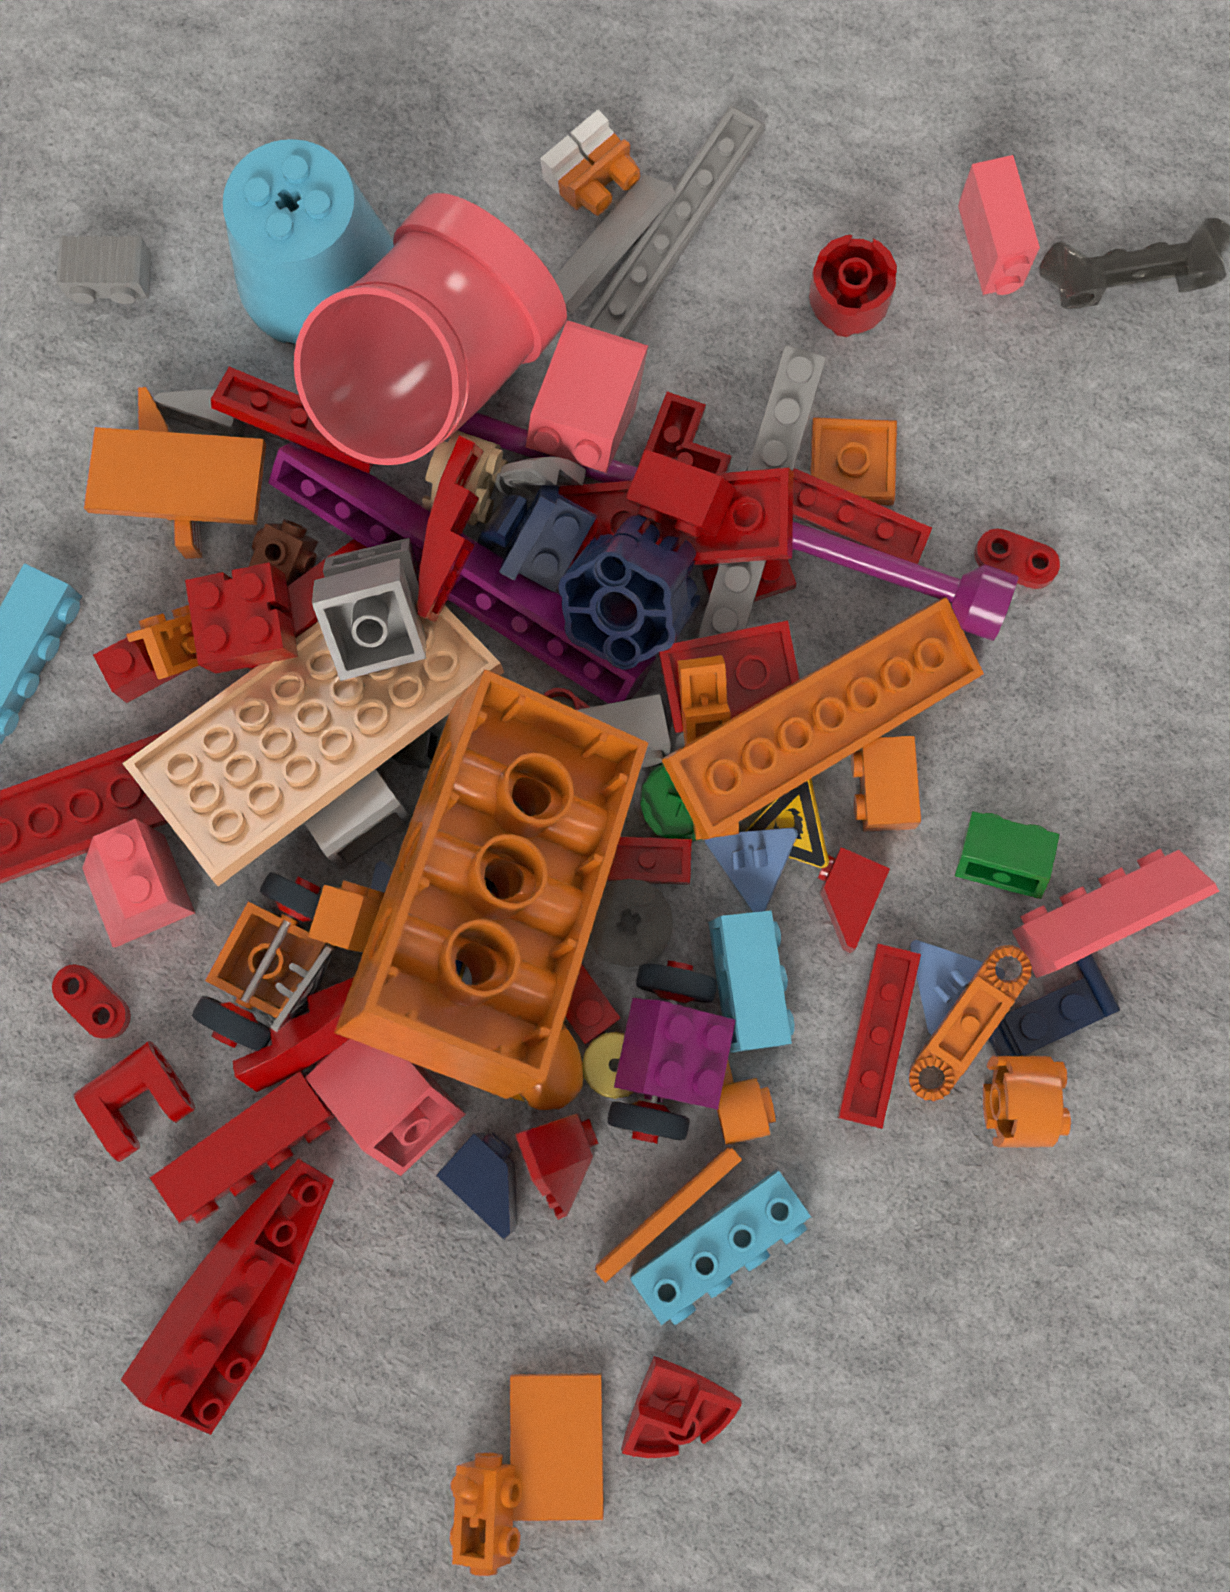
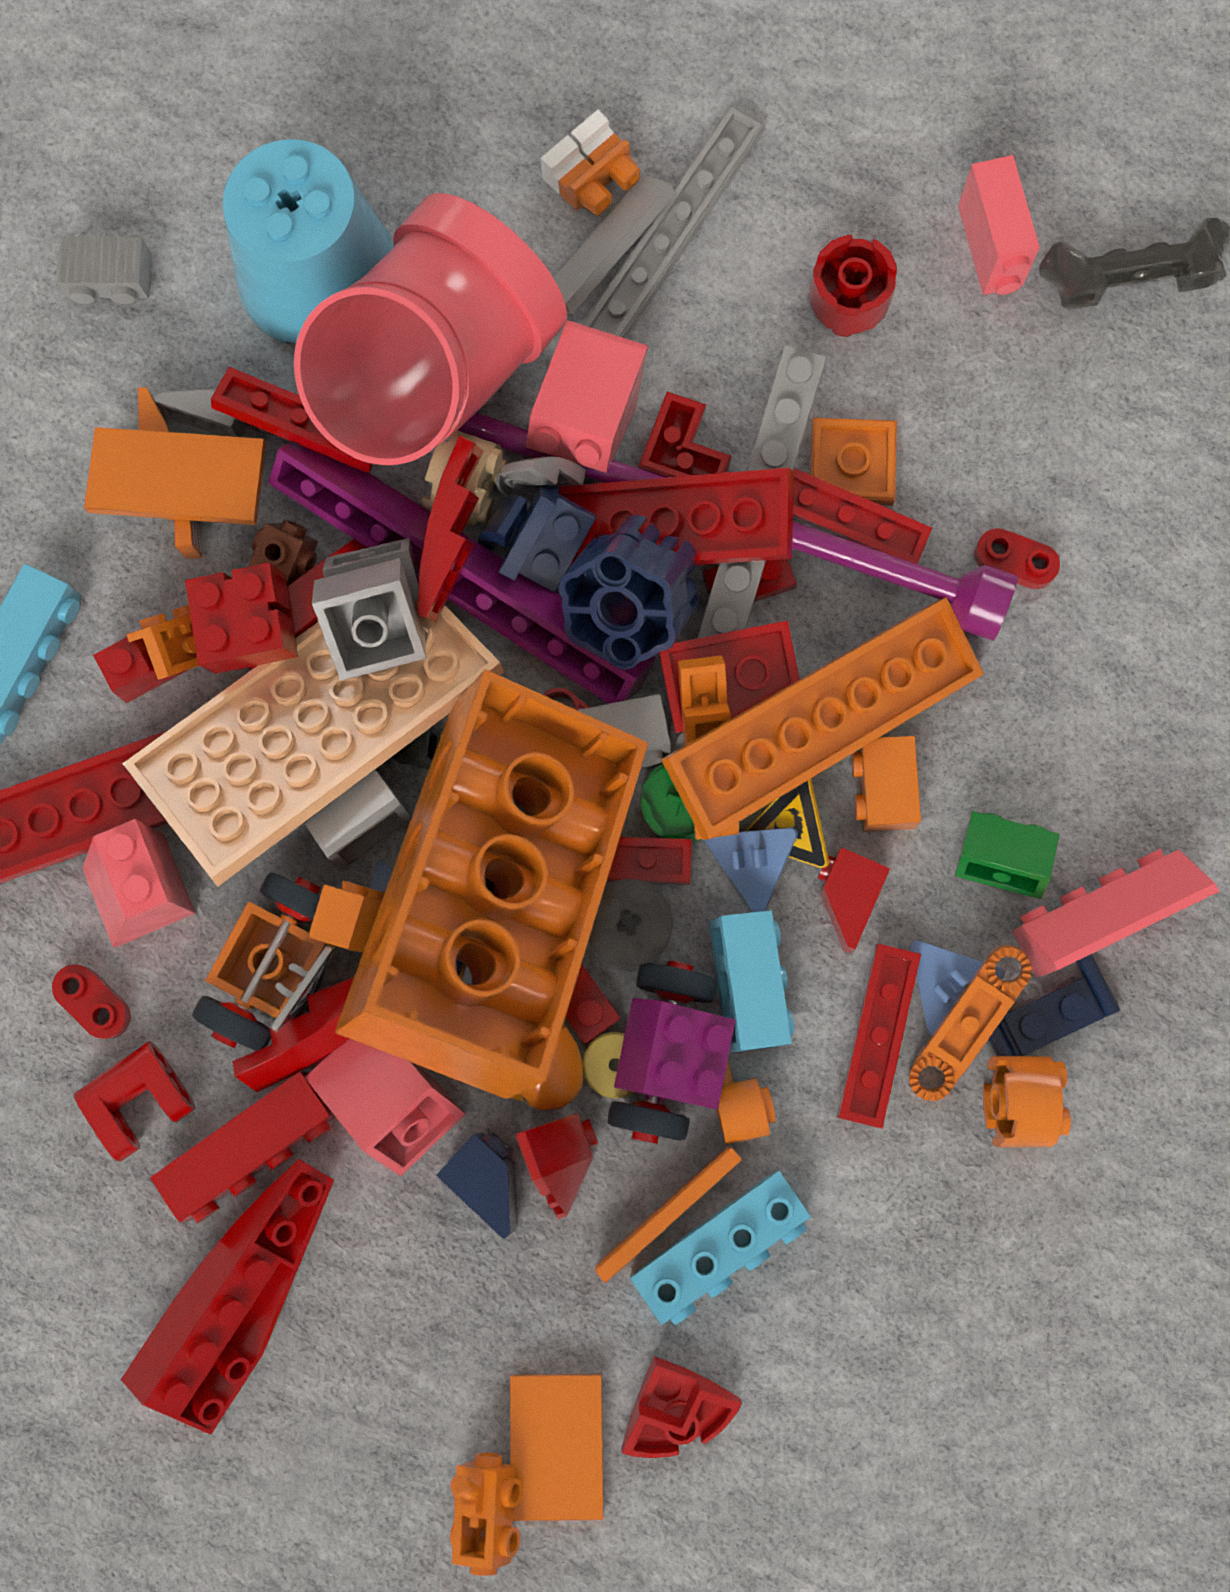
(680, 494): red brick -> none

